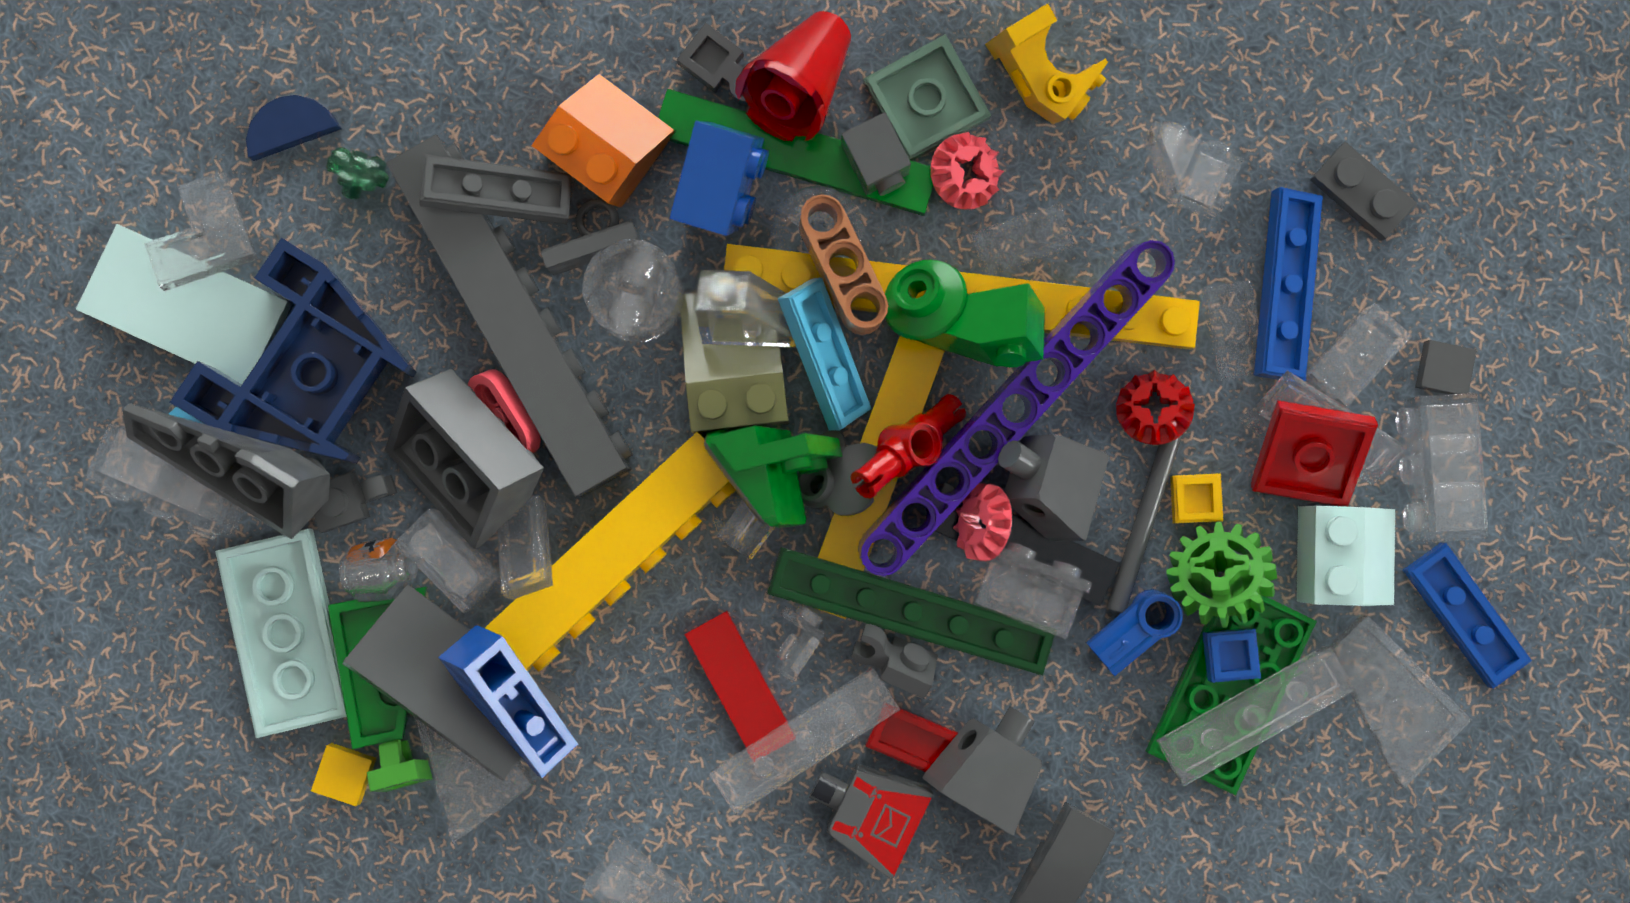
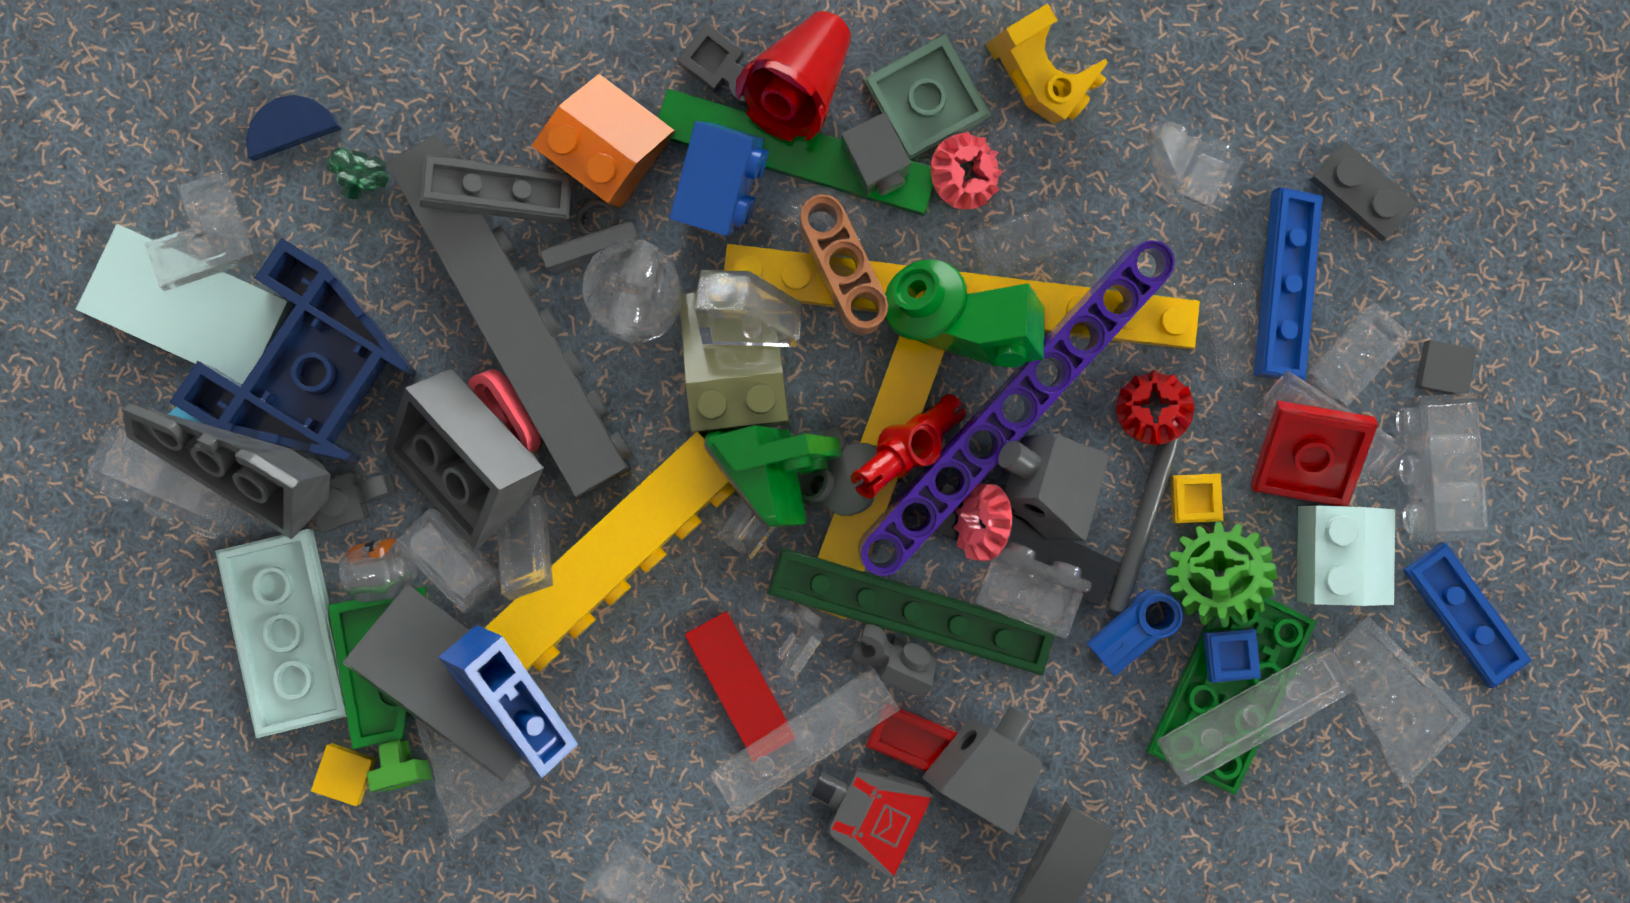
(825, 353): medium azure tile -> none

